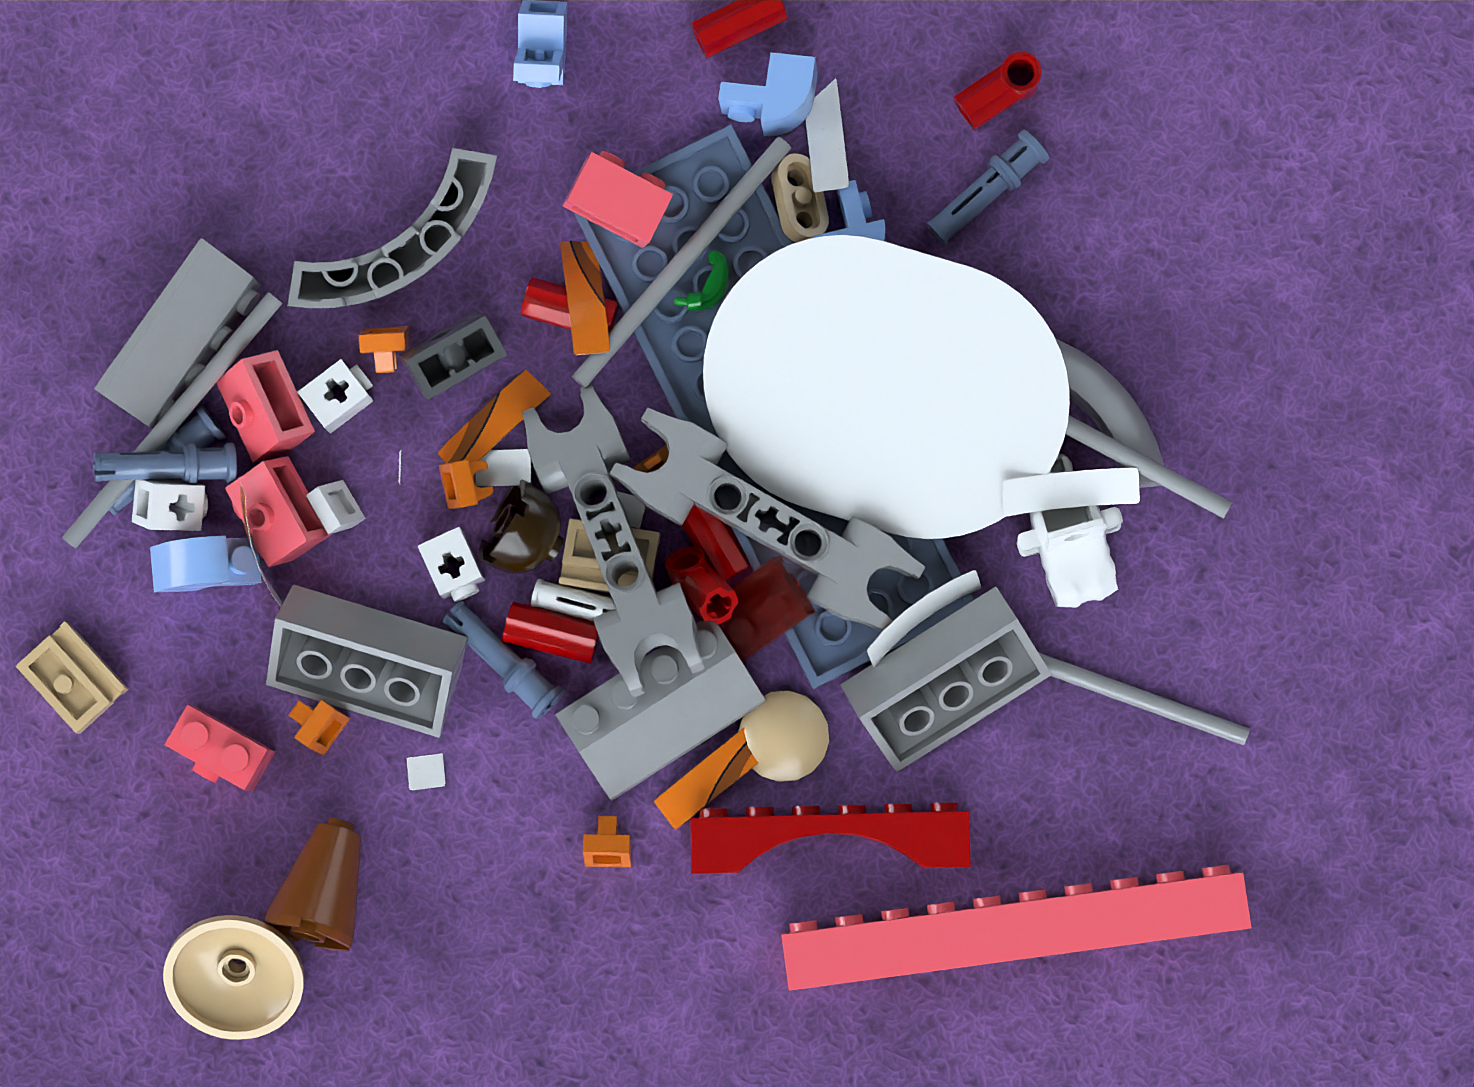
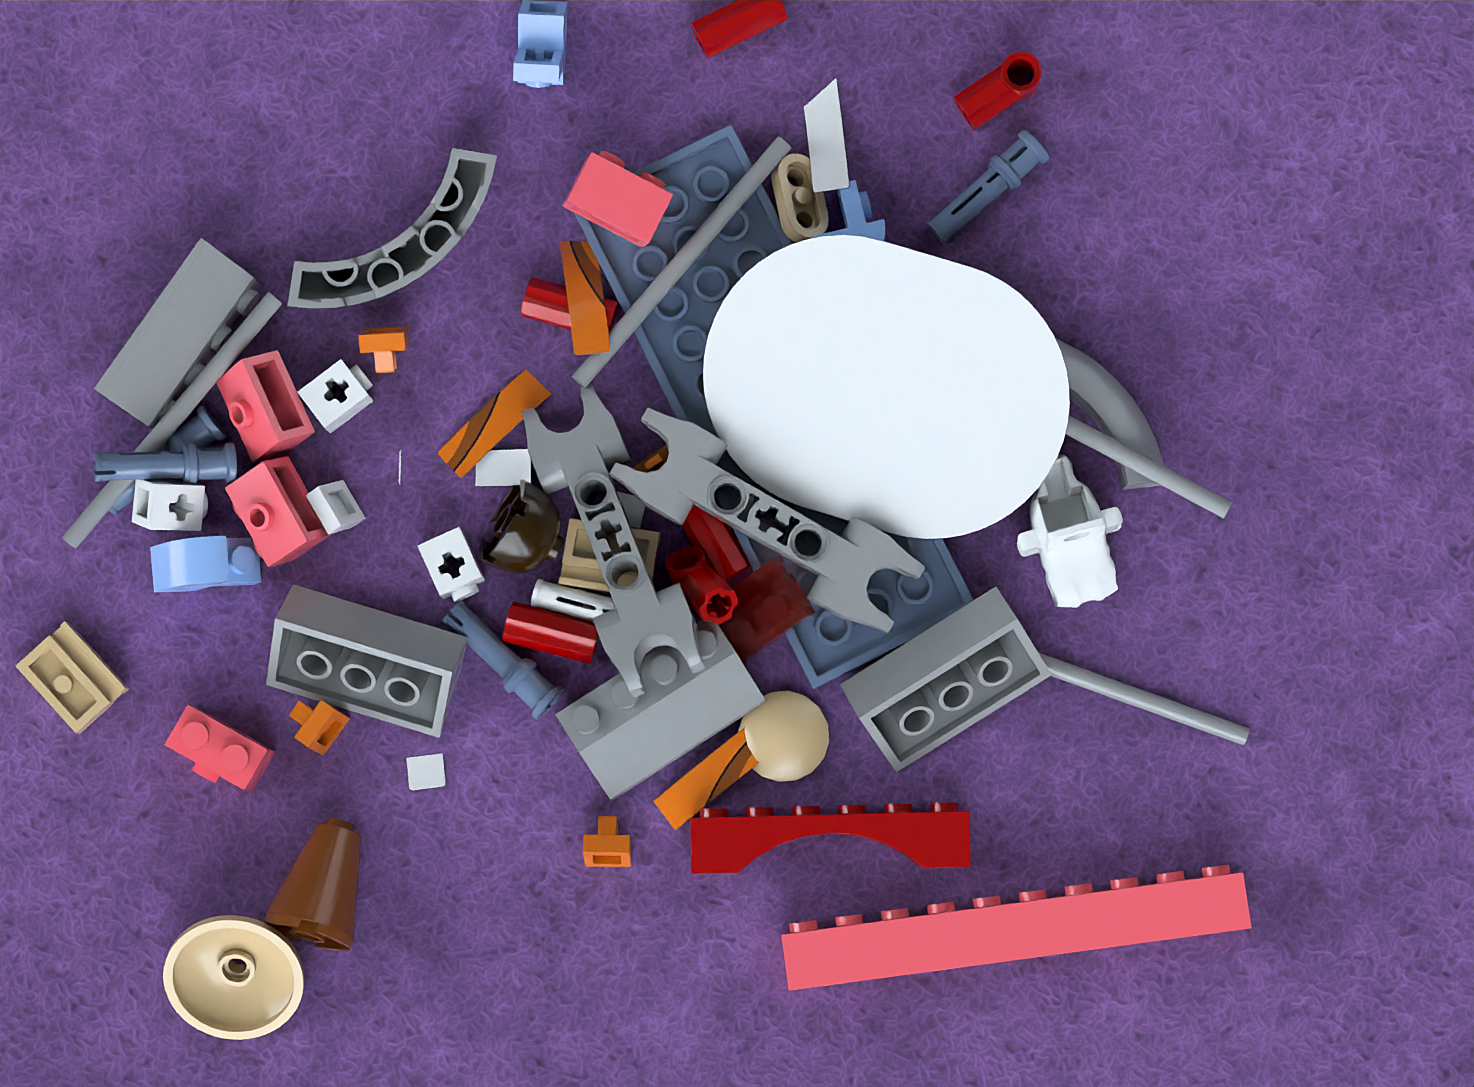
(243, 506): sticker -> none
(453, 355): dark grey brick -> none
(459, 483): orange tile -> none
(713, 288): green piece -> none
(779, 104): light blue brick -> none
(920, 611): white sticker -> none
(1070, 490): white sticker -> none

